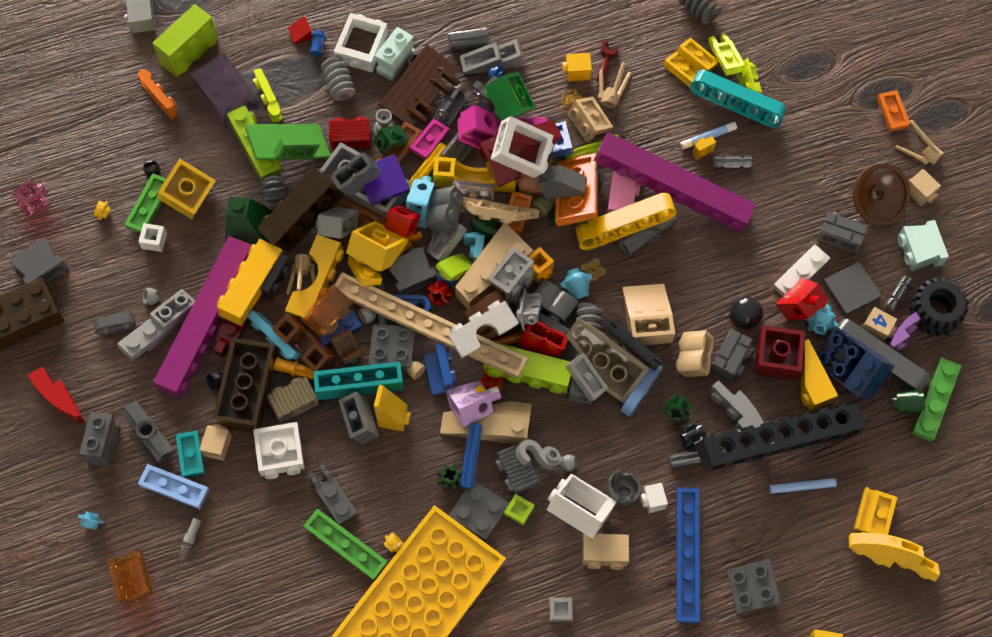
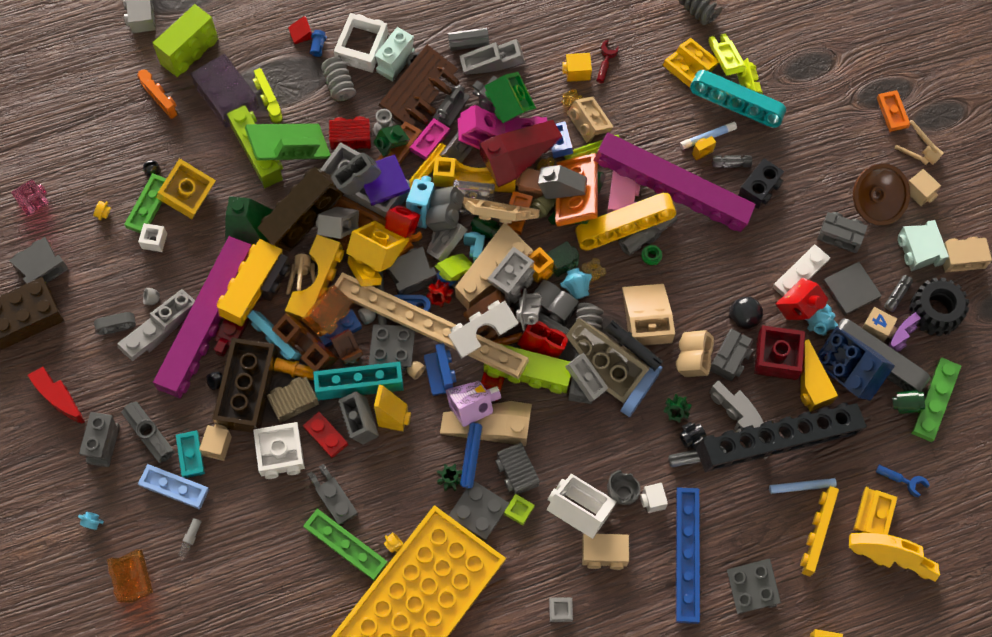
(273, 190): dark grey gear -> none
(325, 435): none -> red plate
(497, 71): blue plate -> none
(503, 142): white window -> none
(547, 457): light grey piece -> none
(564, 258): none -> clear green brick
(611, 96): tan plant -> none
(651, 249): none -> green plate
(759, 182): none -> black brick
(816, 539): none -> yellow plate
(899, 478): none -> blue piece
(967, 254): none -> tan brick

